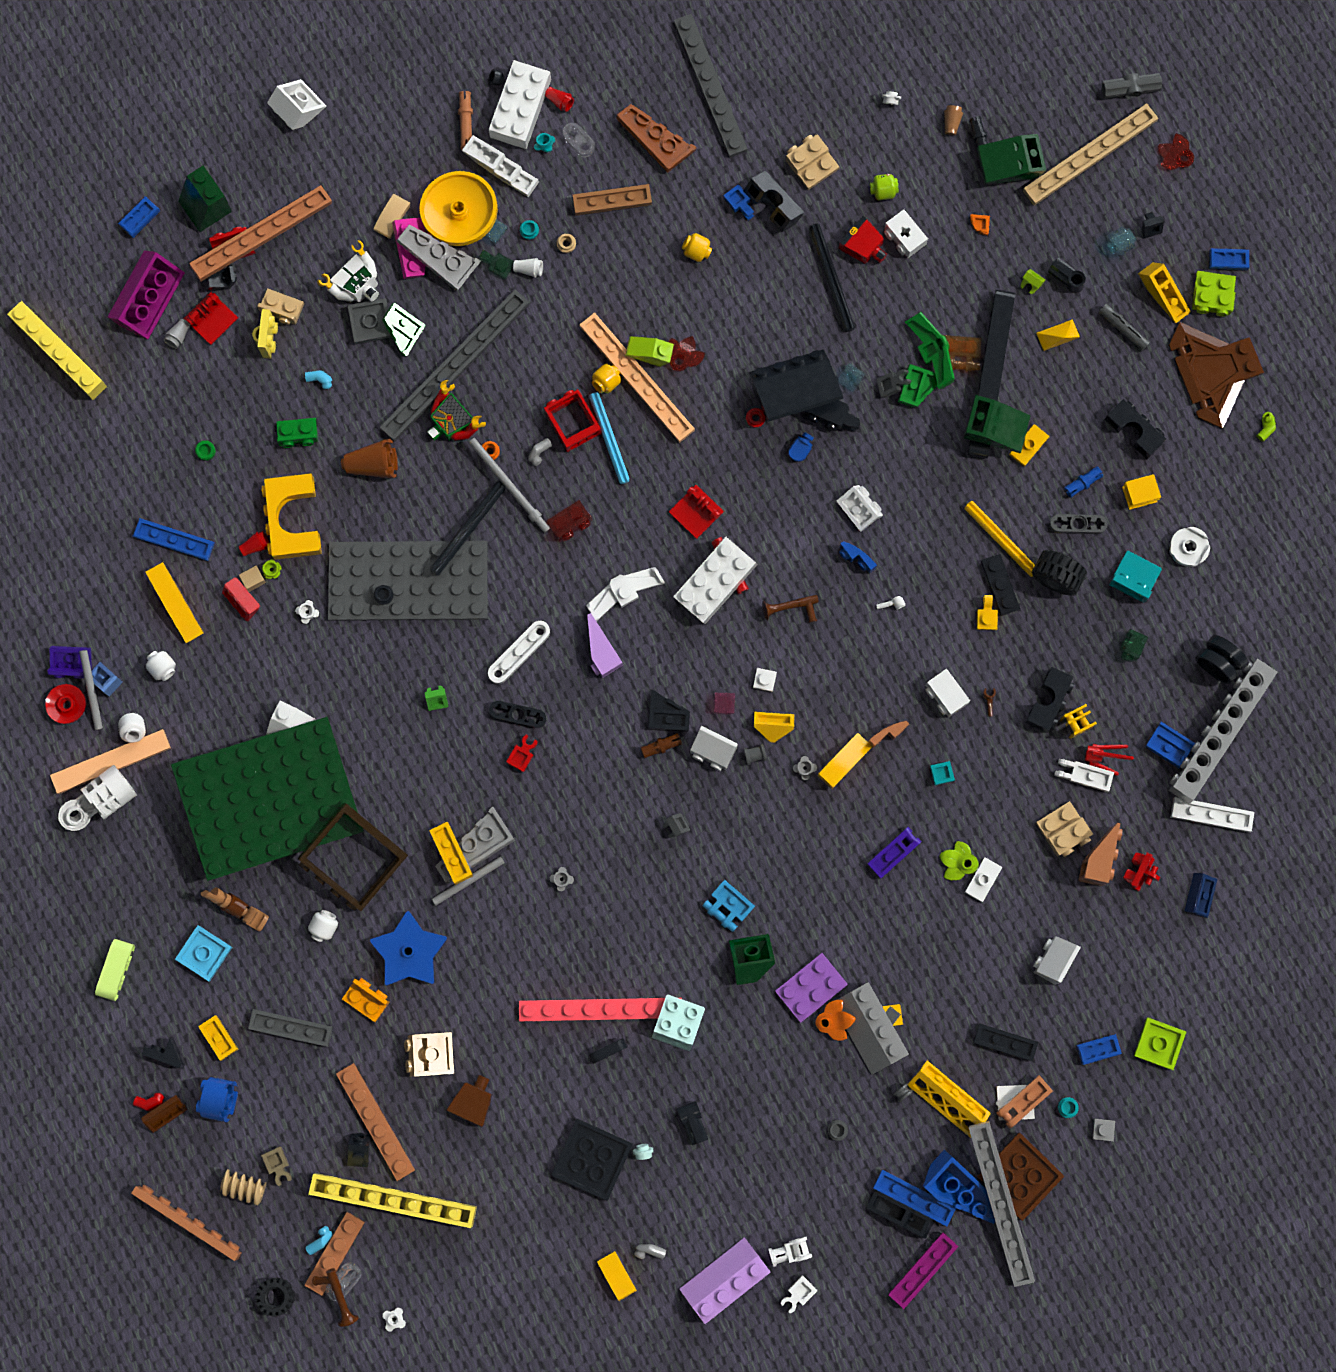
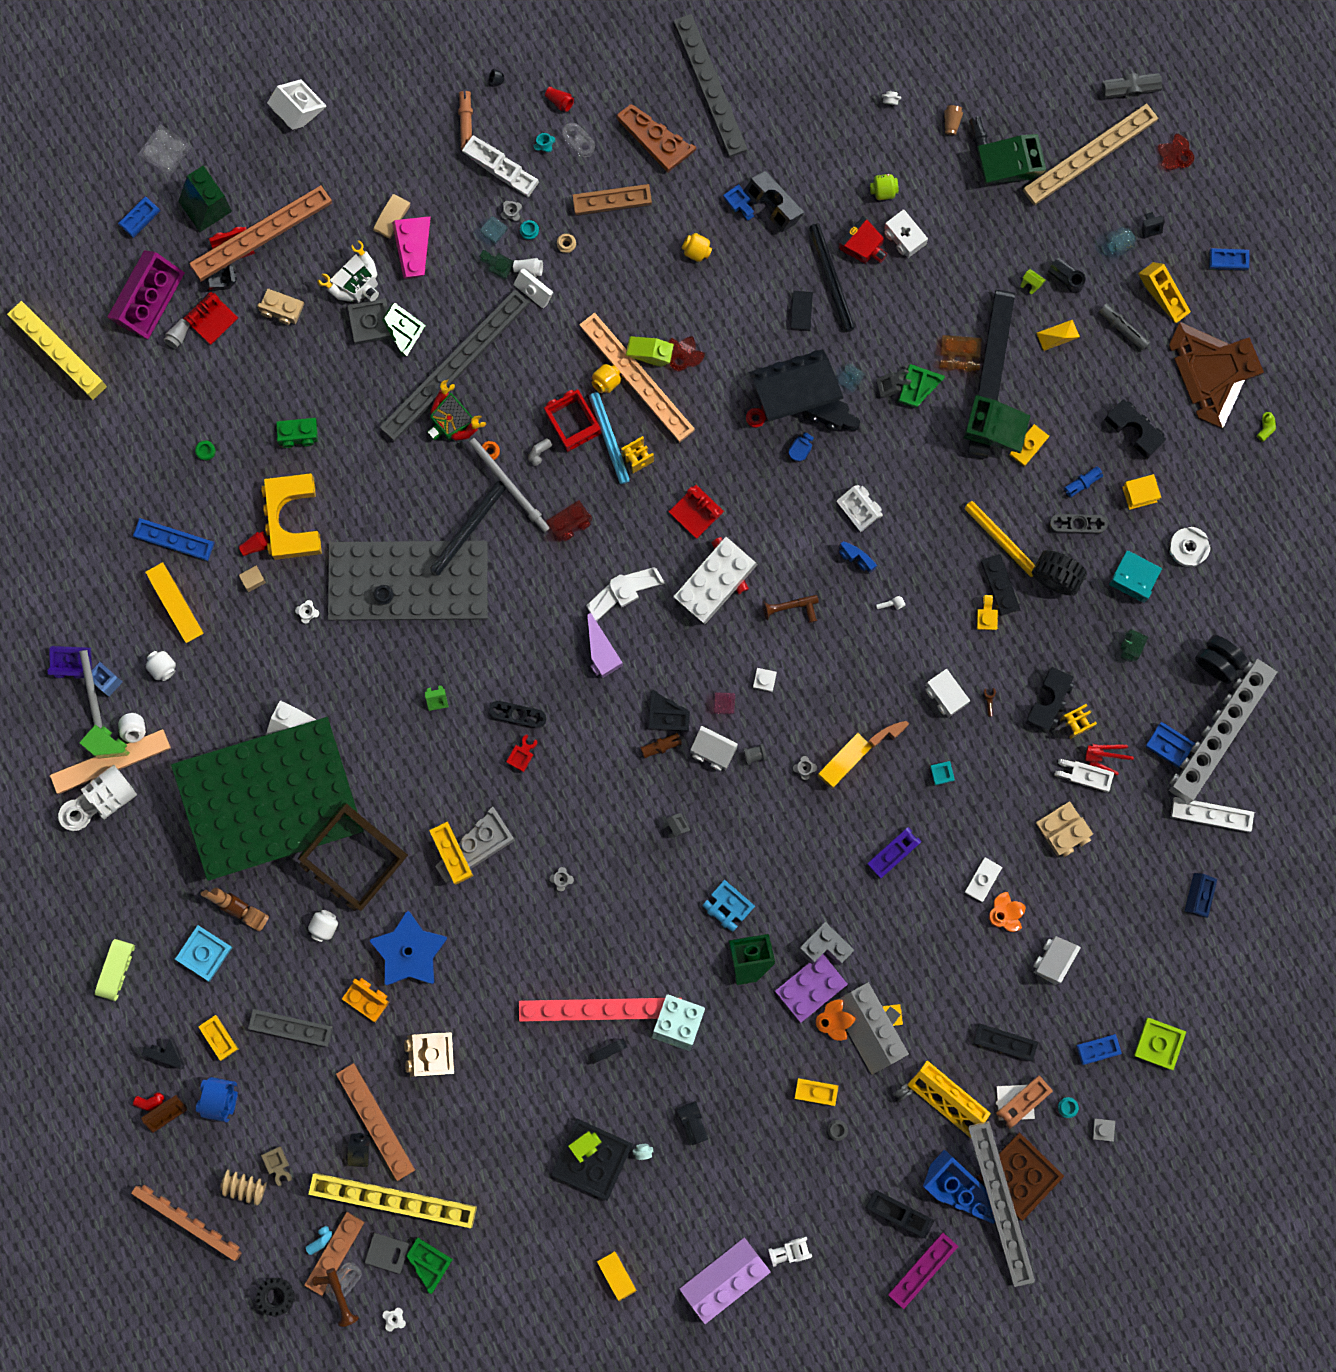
(55, 703): red dish -> none
(102, 745): none -> bright green slope
(164, 150): none -> clear plate
(240, 599): slope -> none
(266, 332): light yellow plate -> none
(271, 574): lime plate -> none
(319, 376): medium azure arm -> none
(372, 460): dark orange cone -> none
(382, 1252): none -> dark grey piece
(429, 1263): none -> green wing
(445, 261): light grey wing -> none
(458, 208): yellow dish -> none
(472, 1101): reddish brown torso -> none
(476, 875): light grey bar -> none
(516, 207): none -> light grey plate
(519, 104): white brick -> none
(519, 652): white plate -> none
(533, 288): none -> white plate
(585, 1145): none -> lime brick
(631, 454): none -> yellow piece
(650, 1249): light grey arm -> none
(773, 725): yellow slope -> none
(801, 310): none -> black tile
(801, 1292): white plate -> none
(811, 161): tan plate -> none
(816, 1092): none -> yellow plate
(827, 941): none -> plate
(914, 1197): blue plate -> none
(933, 349): green plate -> none
(956, 860): lime plate -> none
(980, 223): orange tile -> none
(1009, 911): none -> orange plate
(1097, 865): nougat slope -> none
(1145, 863): red hips -> none
(1214, 293): lime plate -> none

